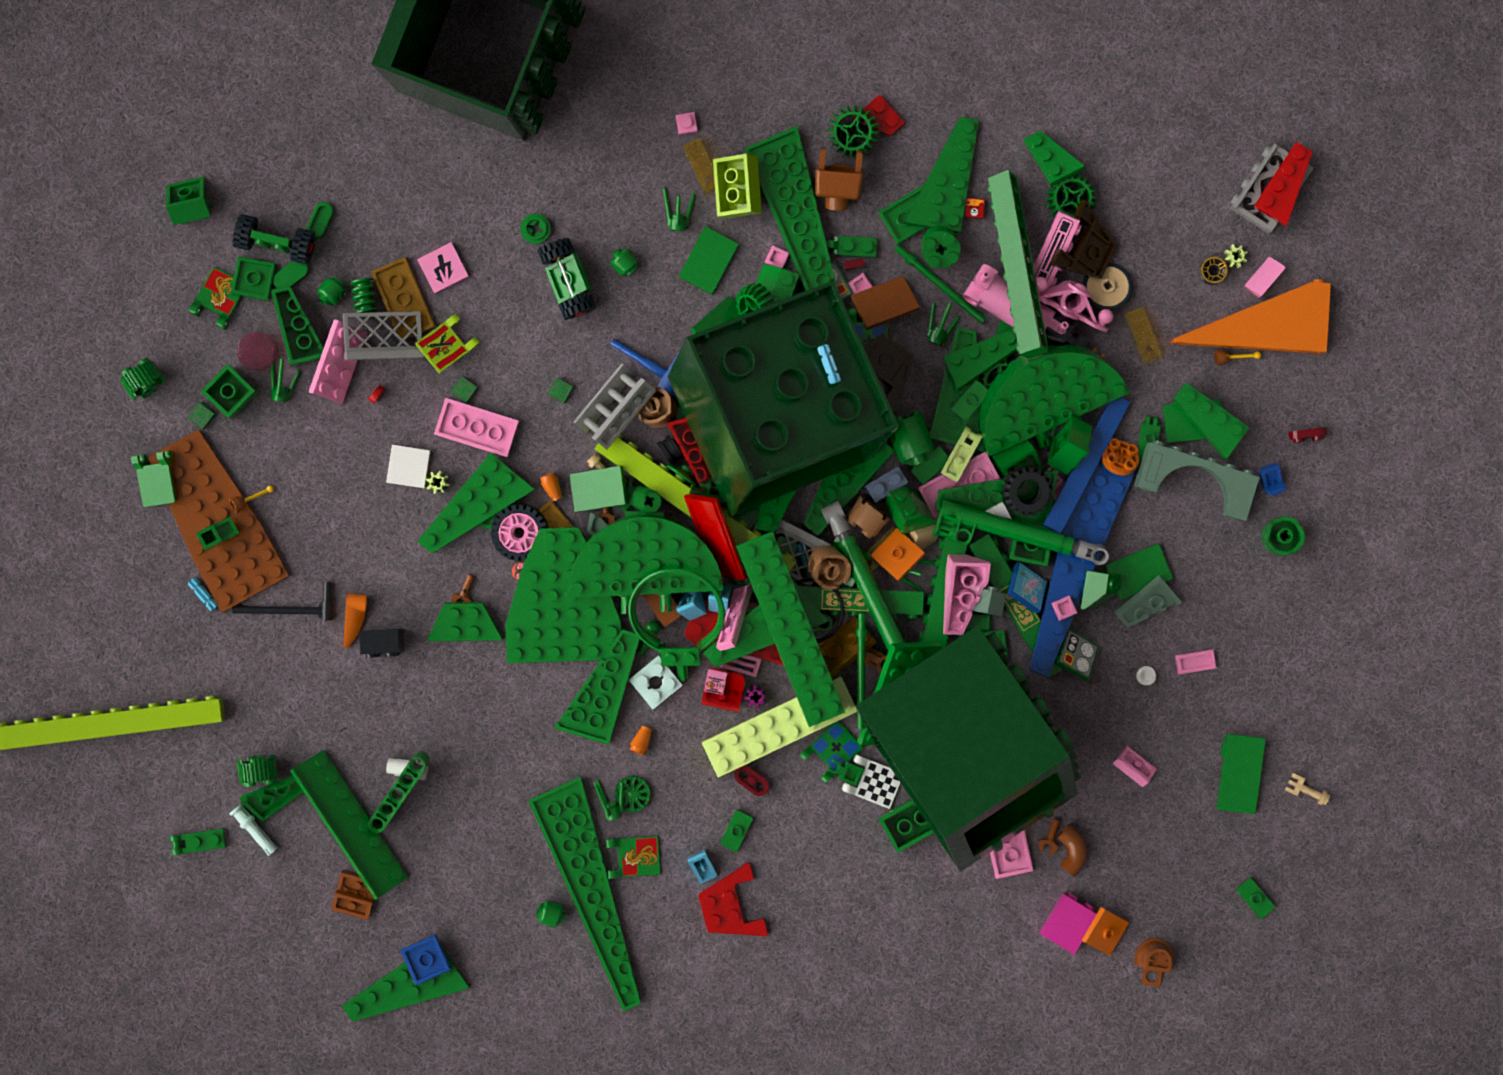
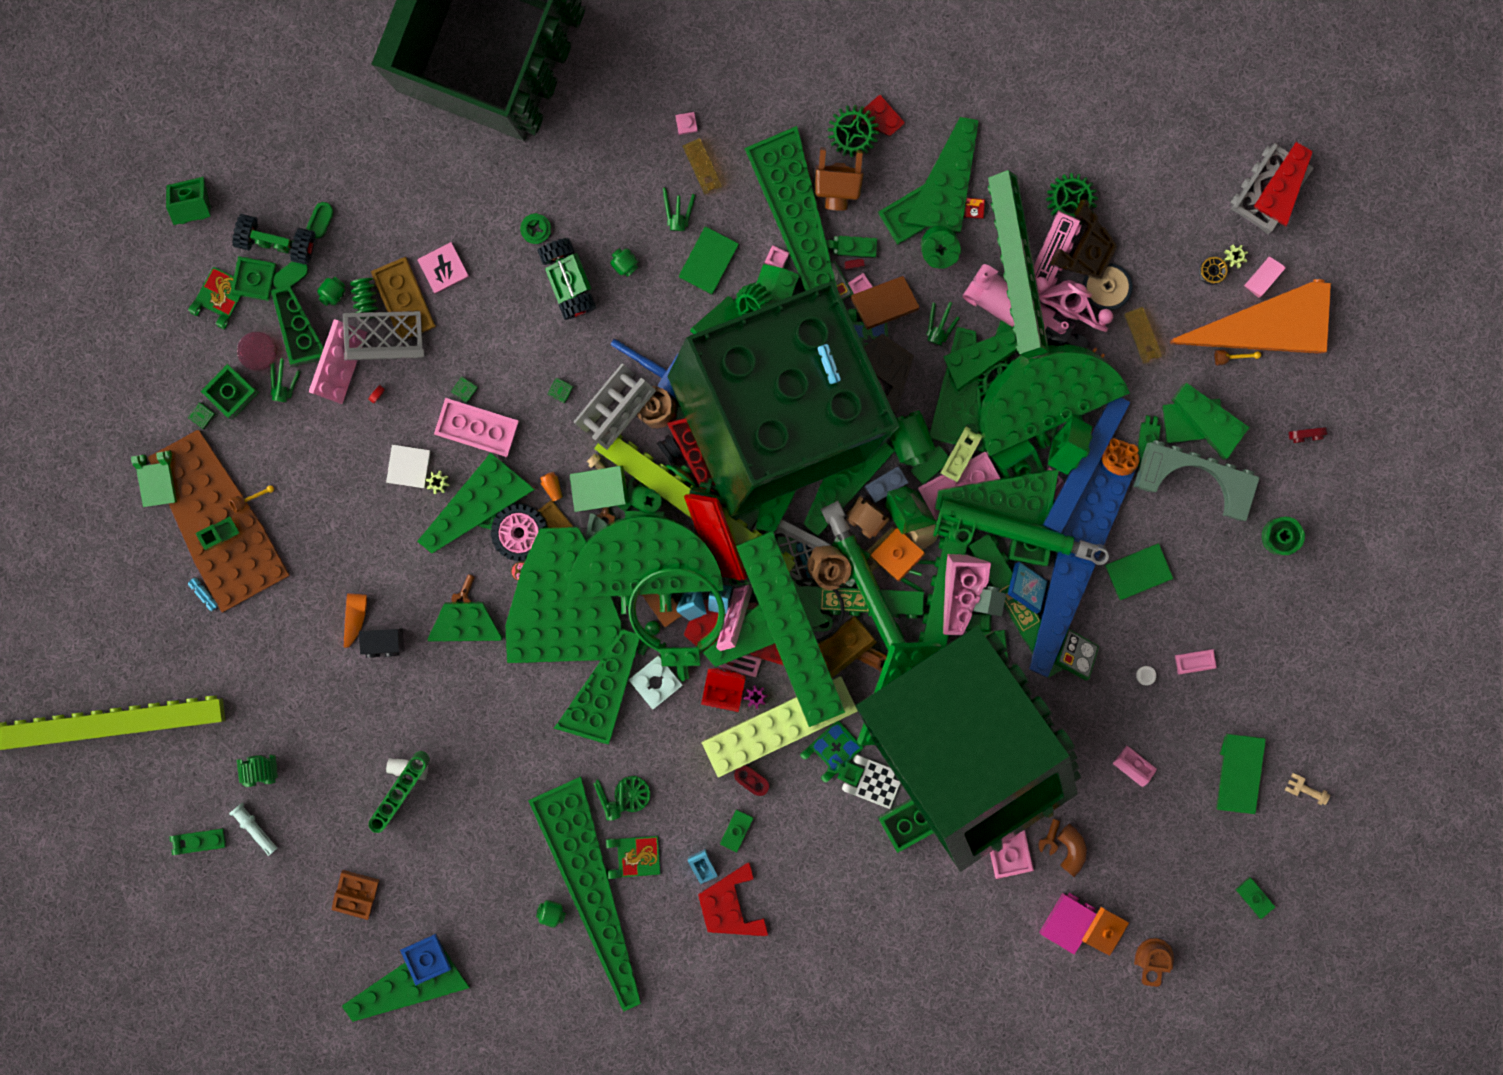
(141, 379): green brick -> none
(271, 798): green wing -> none
(324, 610): black bar -> none
(348, 824): green plate -> none
(443, 346): flag -> none
(641, 741): orange cone -> none
(715, 681): bright pink tile -> none
(737, 186): lime brick -> none
(861, 633): green bar -> none
(912, 260): green bar -> none
(970, 400): green plate -> none
(999, 509): white tile -> none
(1041, 498): black tyre -> none
(1052, 159): green wing -> none
(1064, 608): bright pink tile -> none
(1099, 588): slope -> none
(1152, 598): sand green wing -> none
(1272, 479): blue bracket -> none

